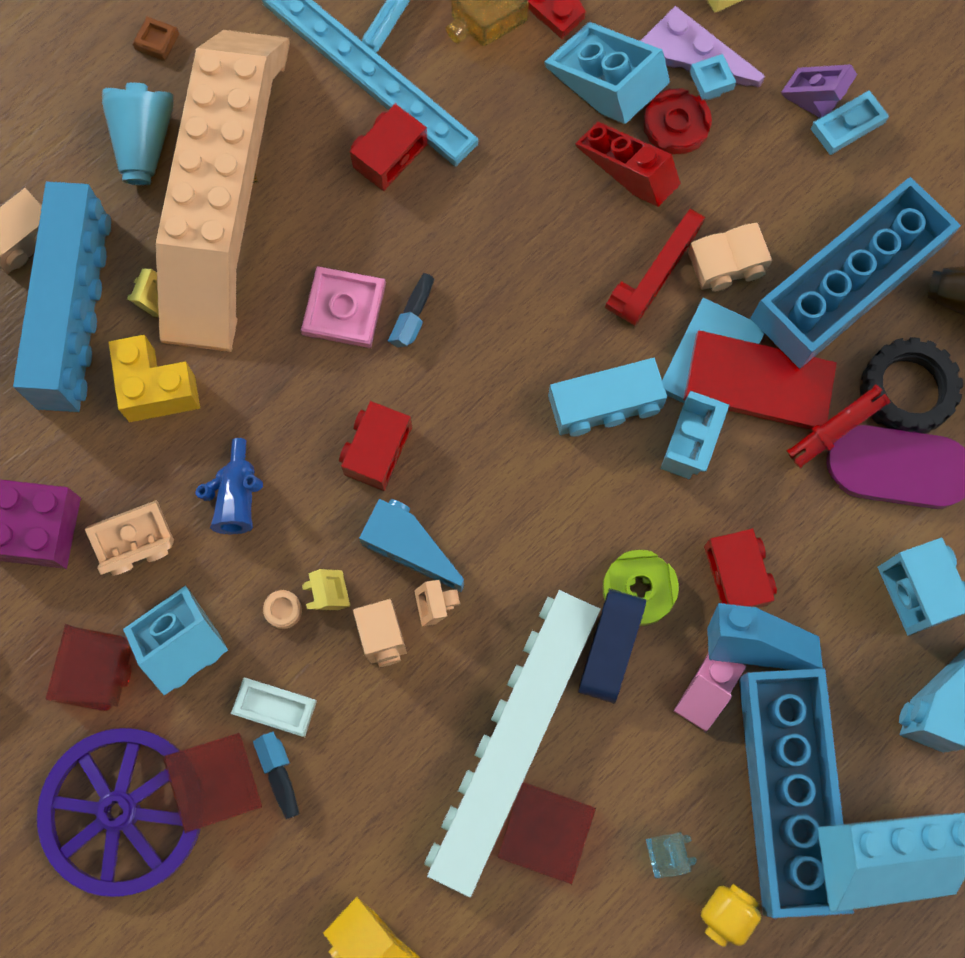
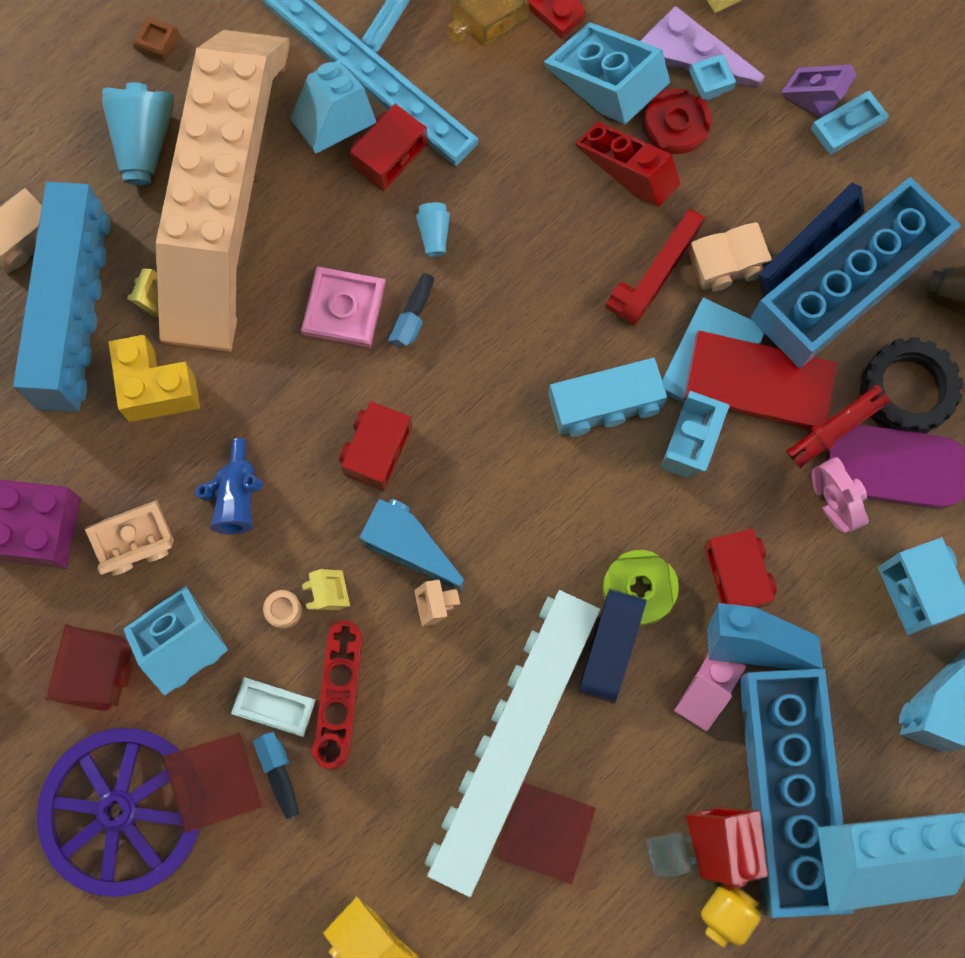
(331, 107): none -> medium azure slope
(334, 694): none -> red beam
(380, 633): light nougat brick -> none
(433, 226): none -> medium azure cone
(728, 845): none -> red torso
(818, 234): none -> dark blue tile
(842, 495): none -> bright pink plate

